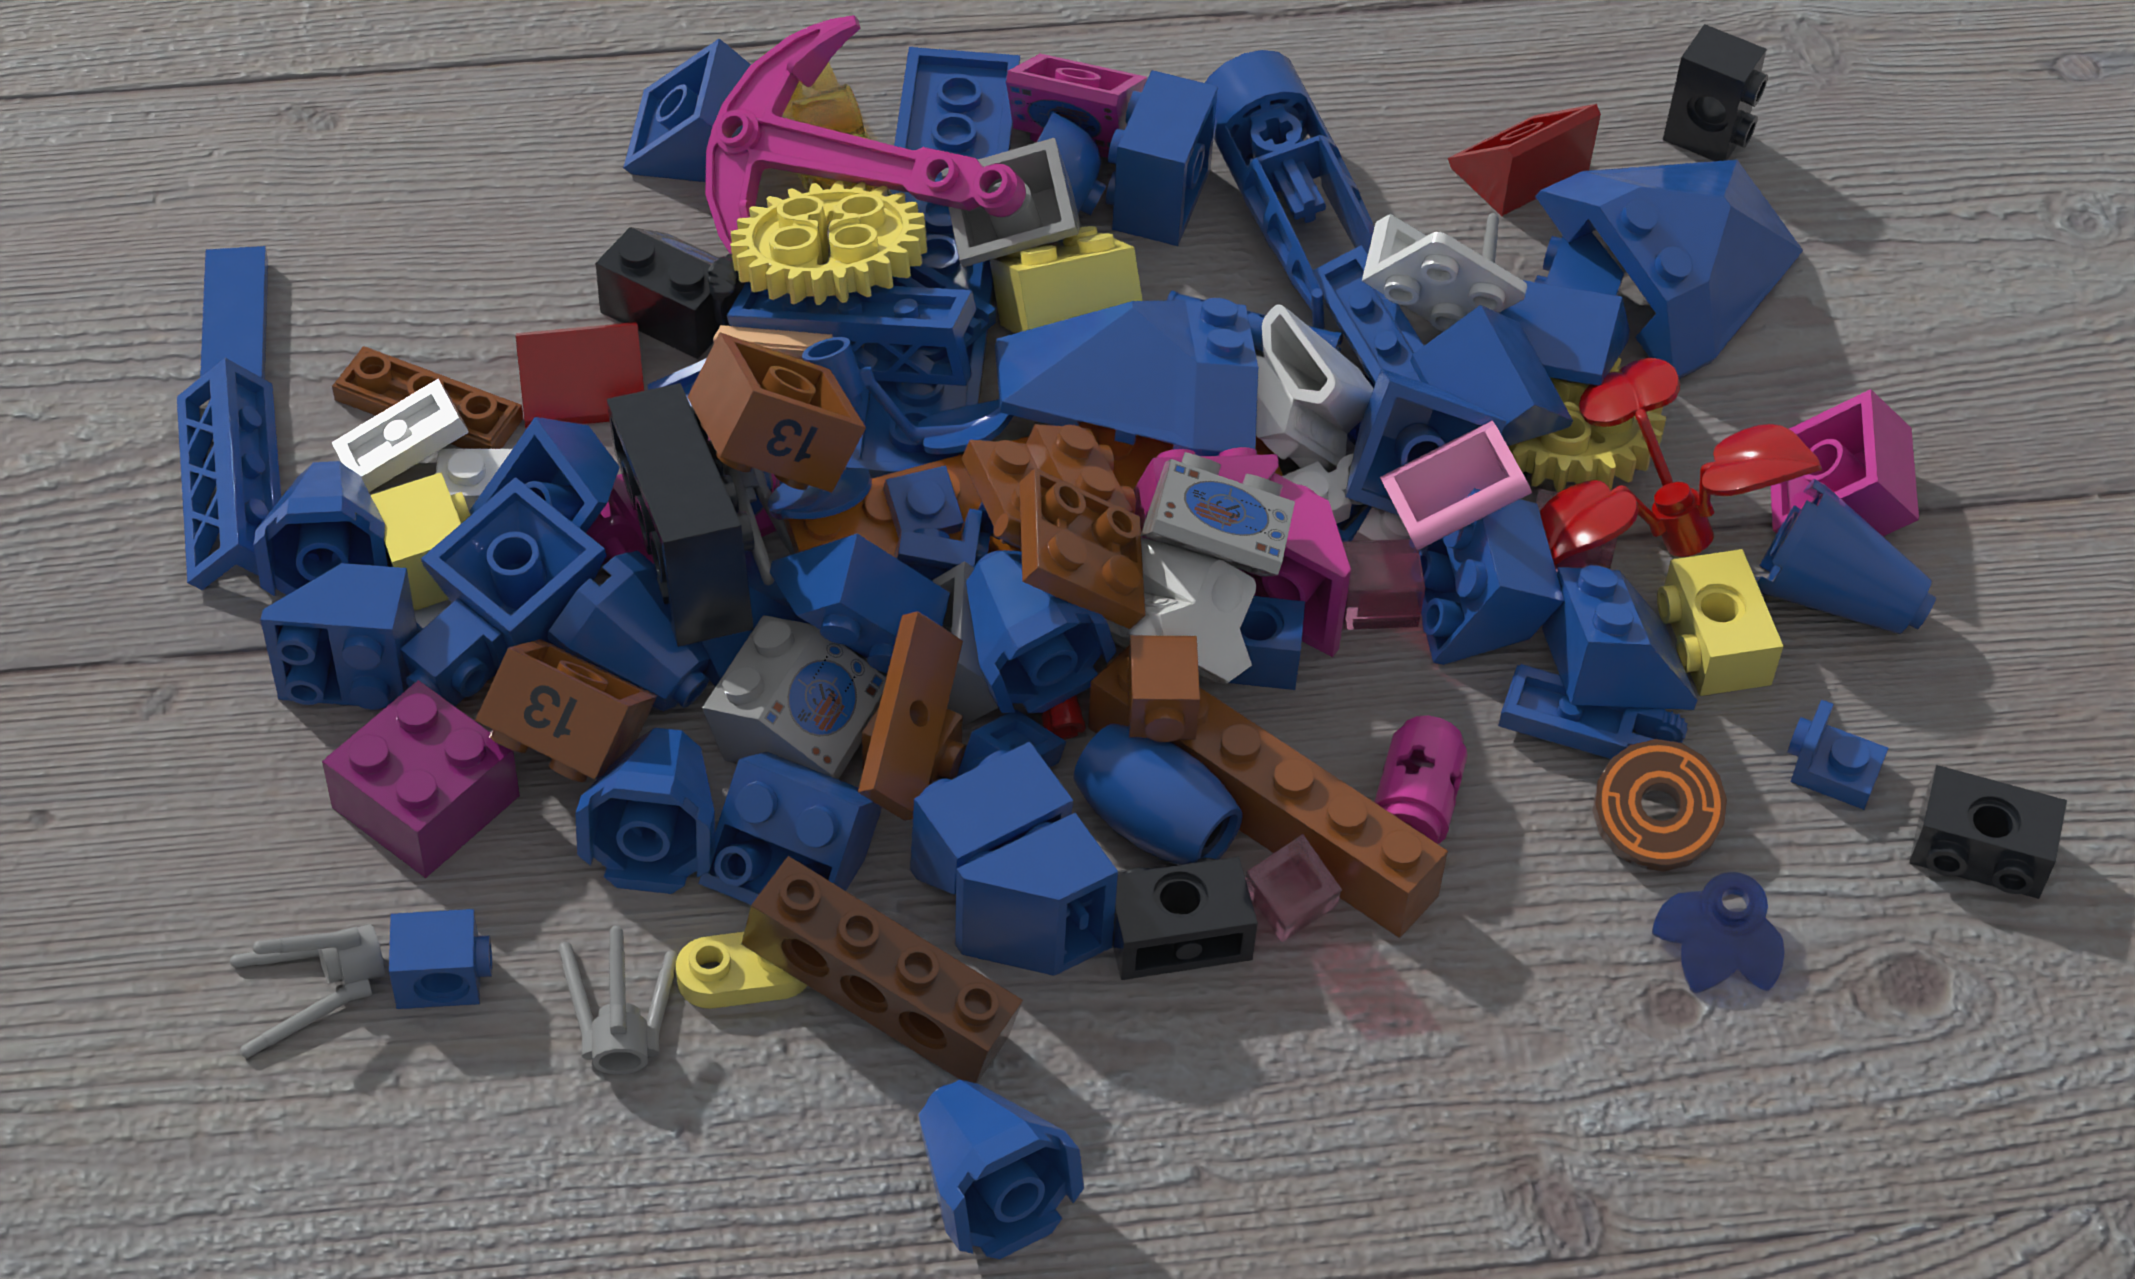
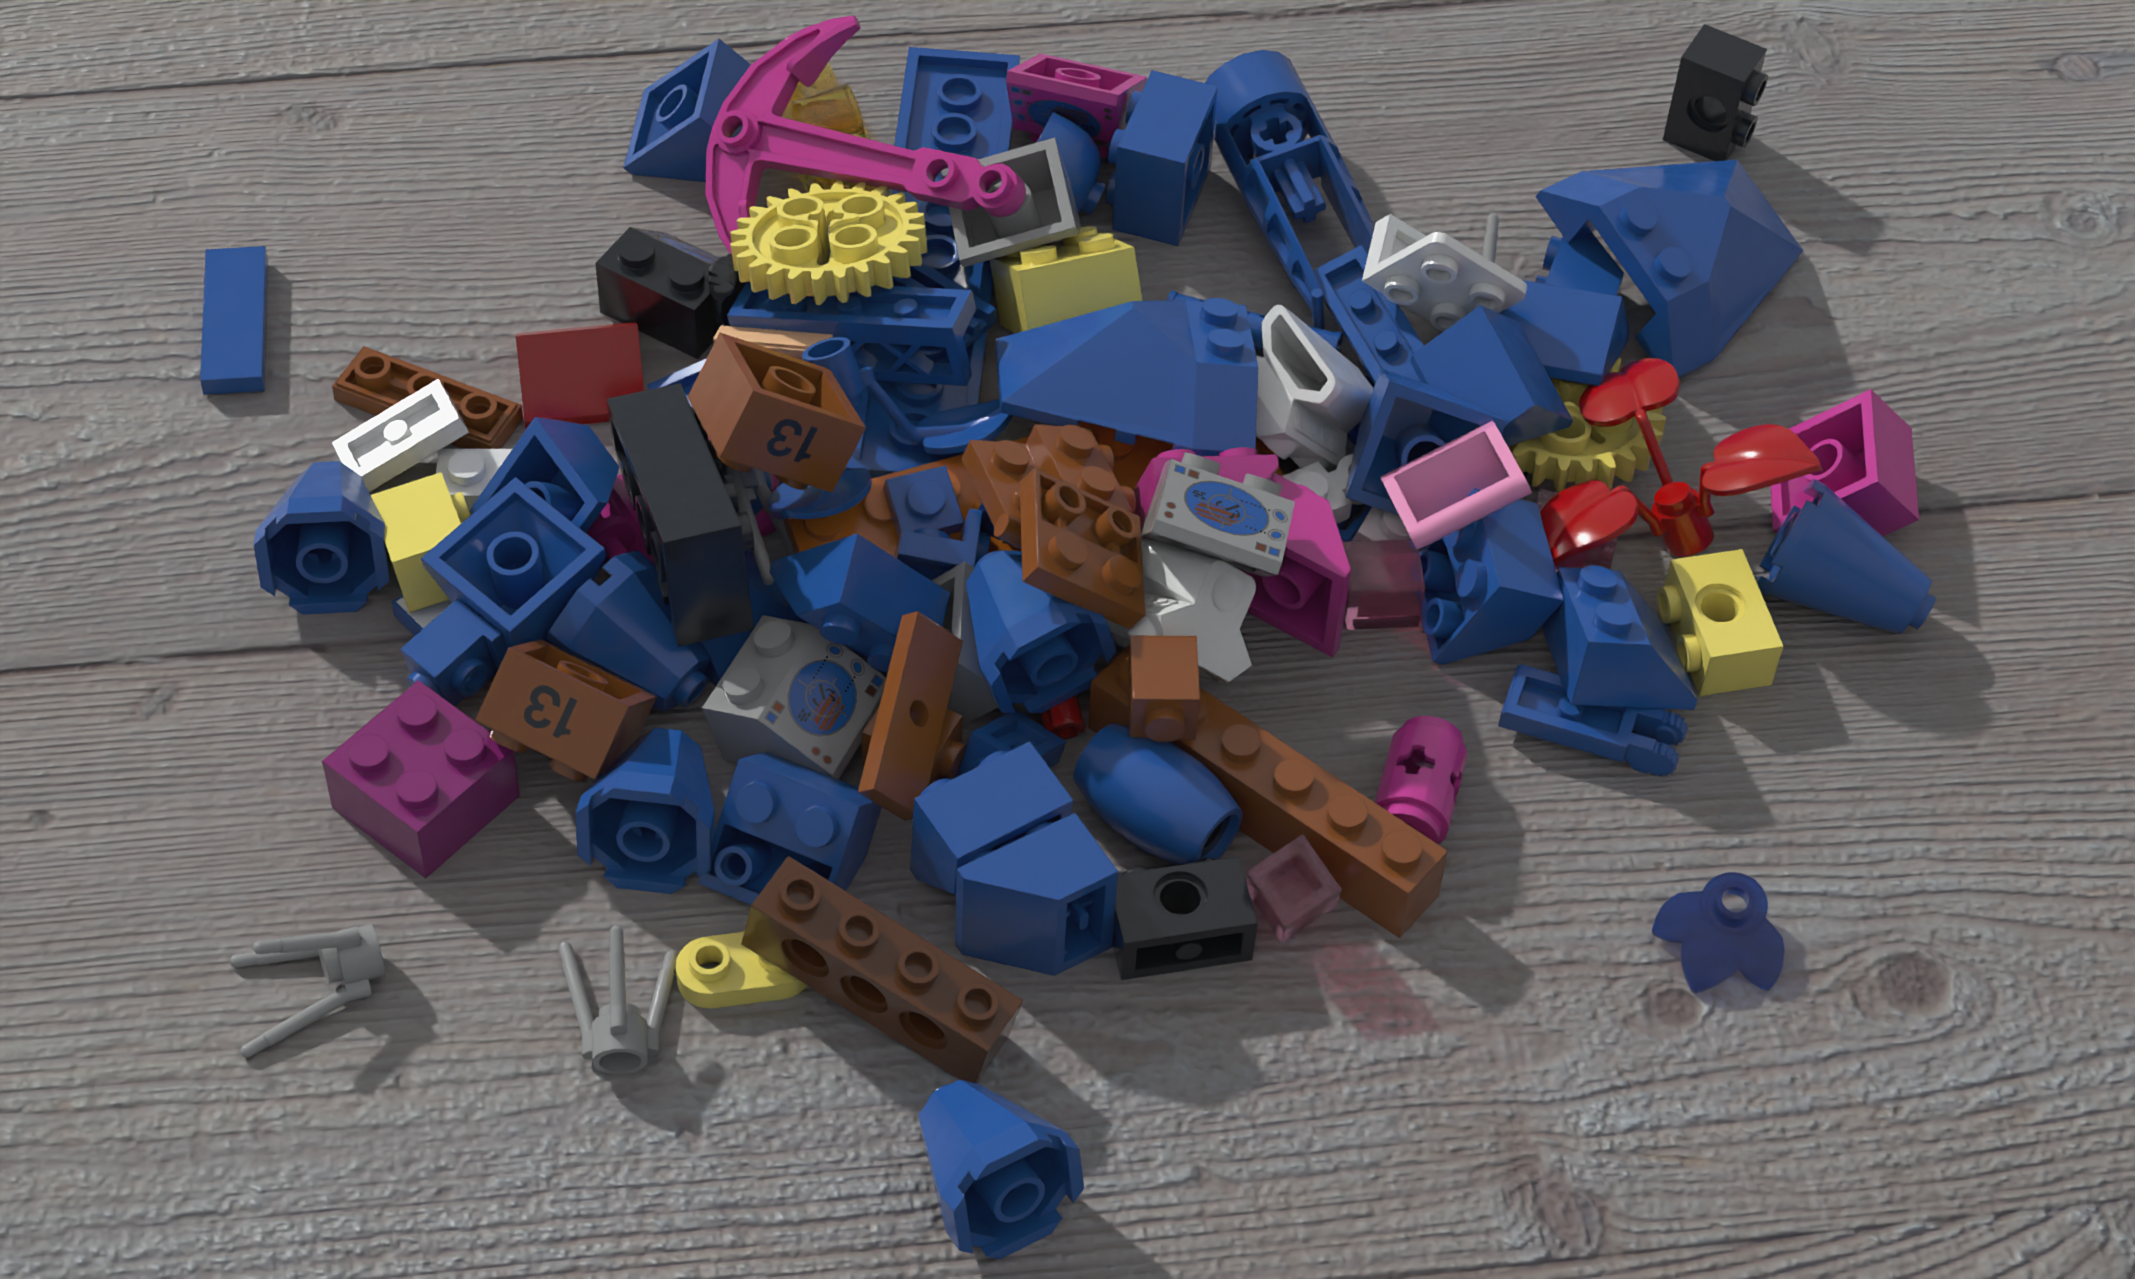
(239, 465): blue fence -> none
(342, 637): blue slope -> none
(437, 958): blue brick -> none
(1273, 642): blue brick -> none
(1529, 157): red slope -> none
(1665, 768): reddish brown tile -> none
(1834, 759): blue bracket -> none
(1988, 832): black brick -> none

